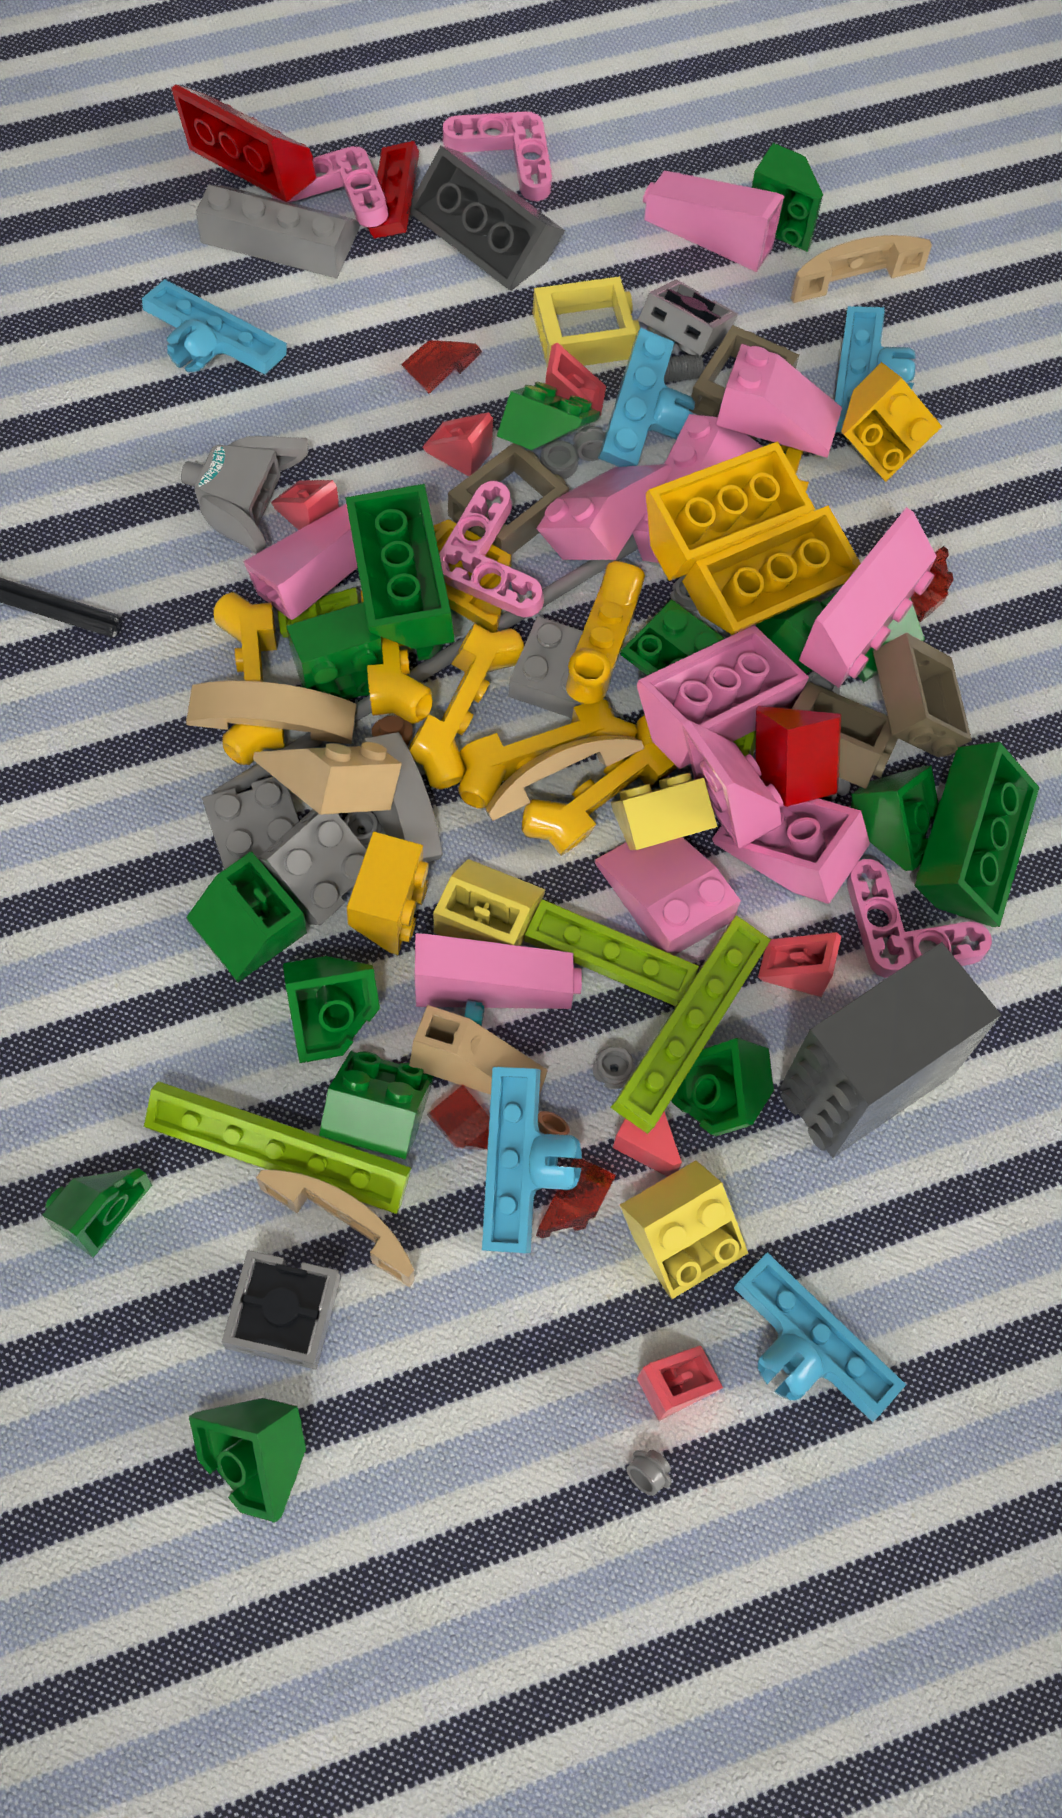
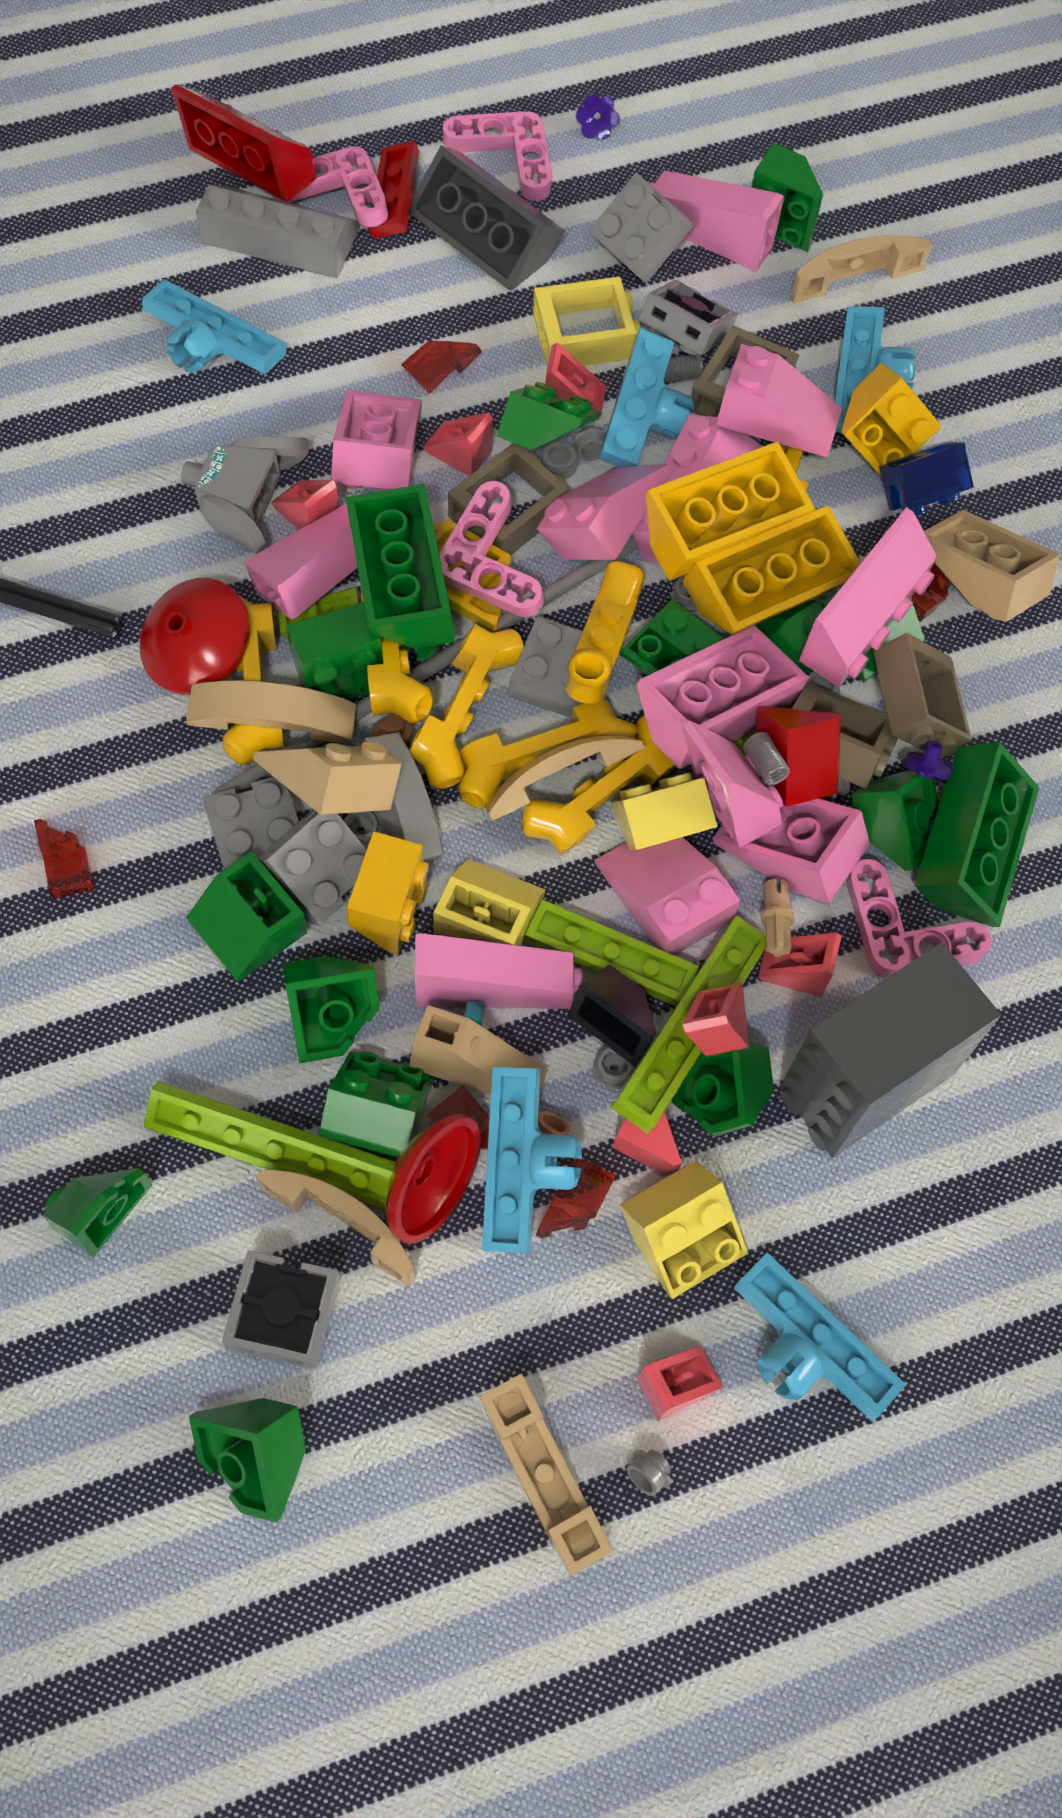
(64, 861): none -> clear red slope
(206, 644): none -> red dish
(375, 441): none -> bright pink slope
(432, 1177): none -> red dish
(545, 1475): none -> tan slope
(601, 126): none -> dark purple plant
(615, 1013): none -> black slope
(641, 227): none -> light grey piece
(718, 1020): none -> coral slope
(765, 753): none -> light grey piece
(777, 918): none -> tan axle
(927, 477): none -> clear blue brick
(929, 763): none -> dark purple plant
(992, 565): none -> tan slope

